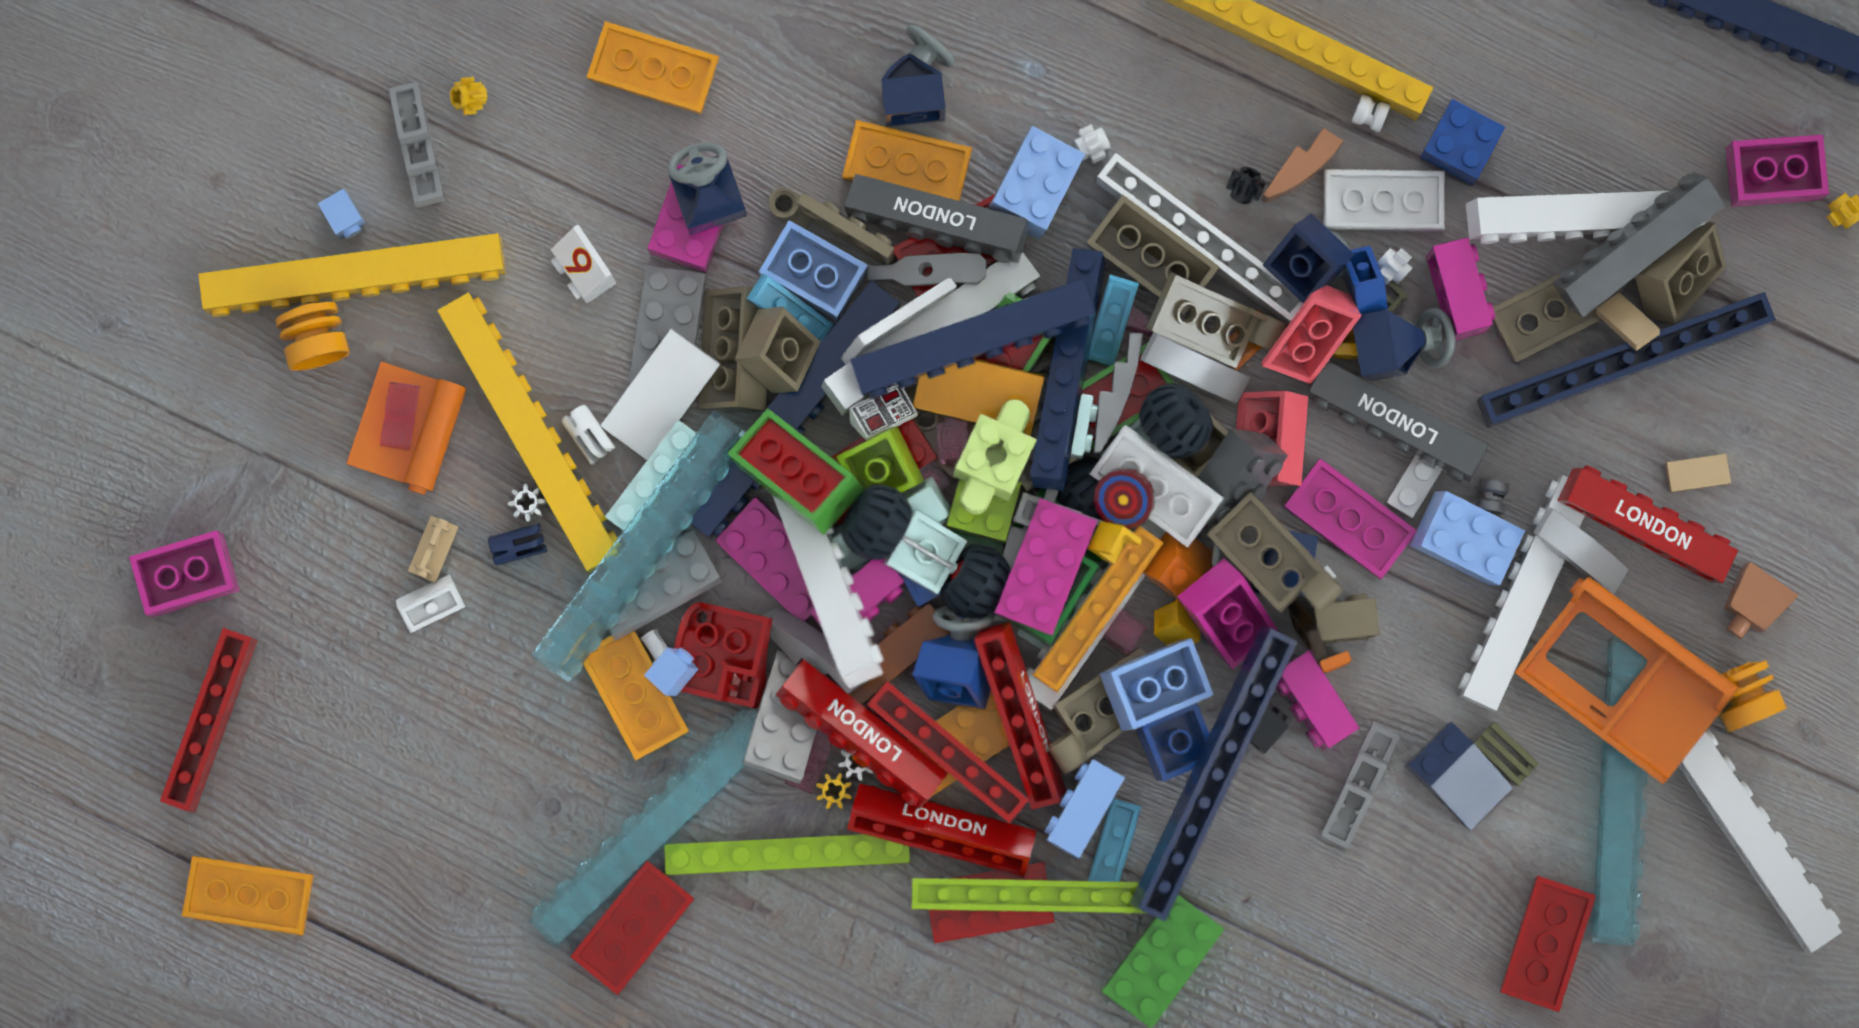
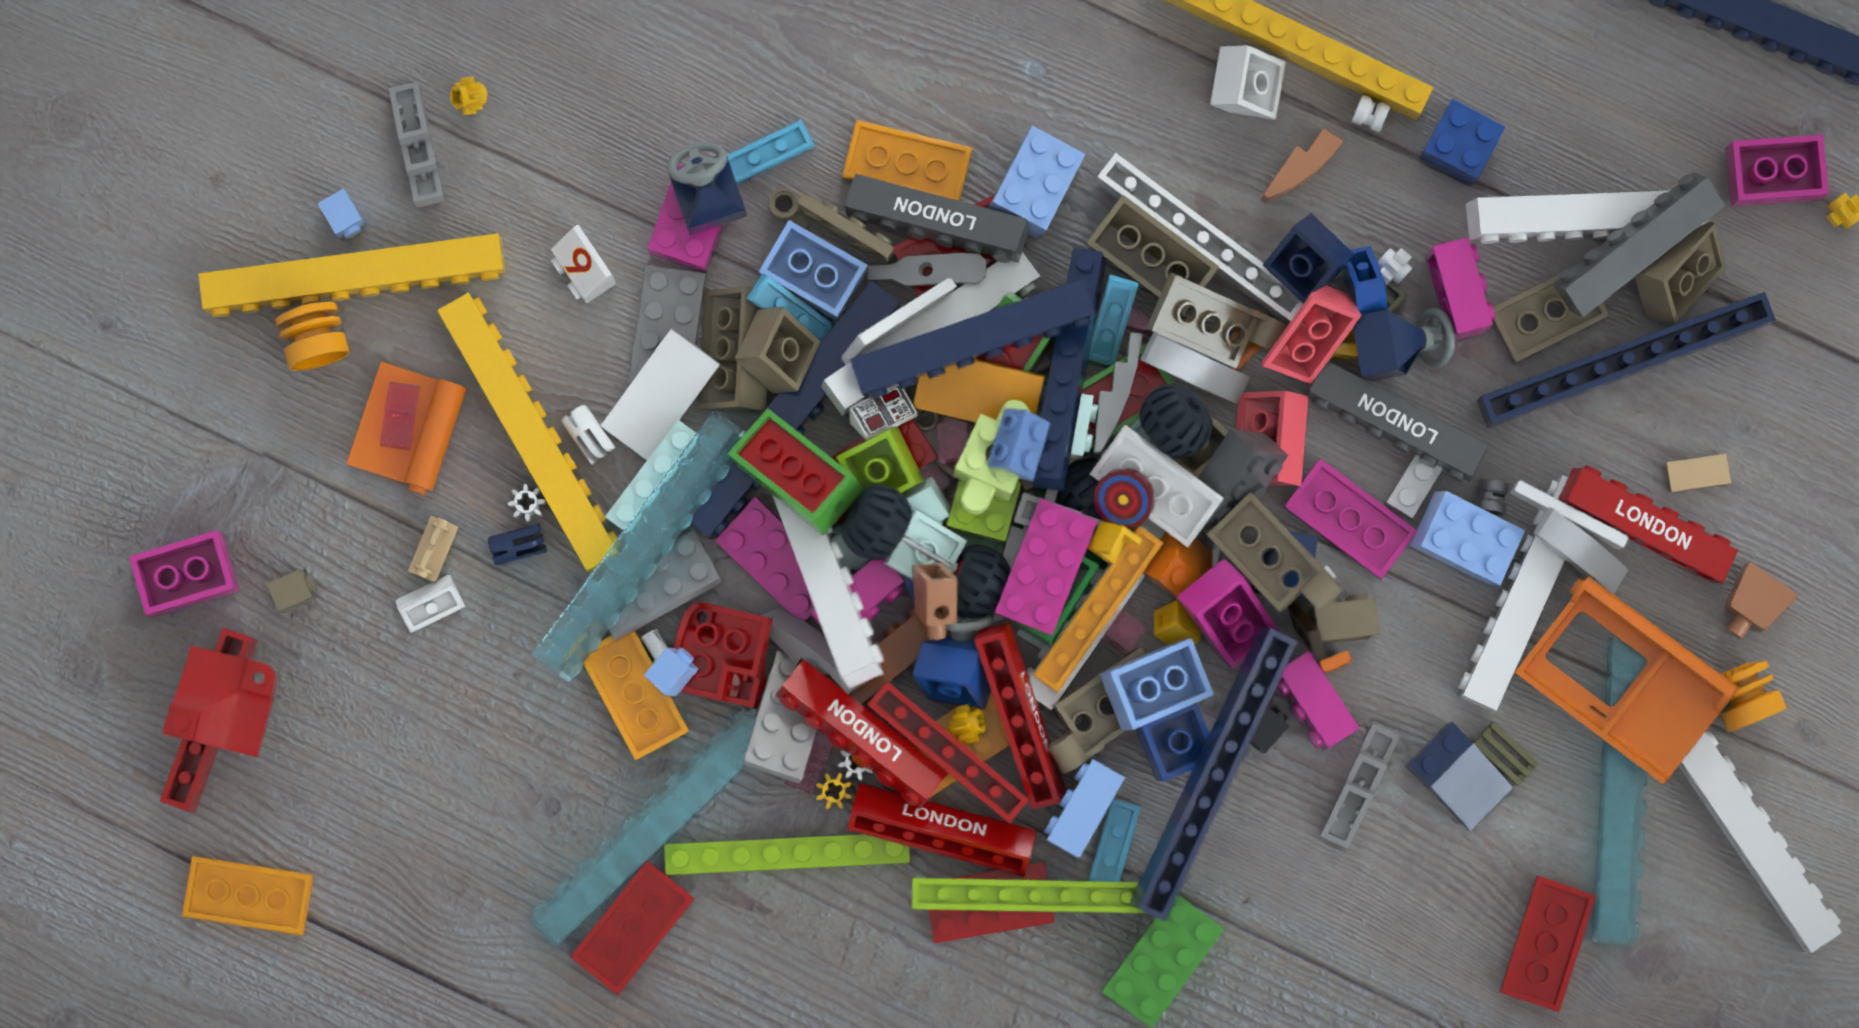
(222, 702): none -> red slope
(292, 590): none -> dark tan brick
(653, 67): light orange plate -> none
(770, 151): none -> medium azure tile
(912, 87): dark blue piece -> none
(935, 597): none -> nougat torso
(967, 723): none -> yellow gear
(1019, 443): none -> medium blue bracket
(1092, 143): white gear -> none
(1245, 185): black gear -> none
(1247, 82): none -> white slope
(1383, 200): white tile -> none
(1586, 523): none -> white tile
(1627, 321): tan tile -> none

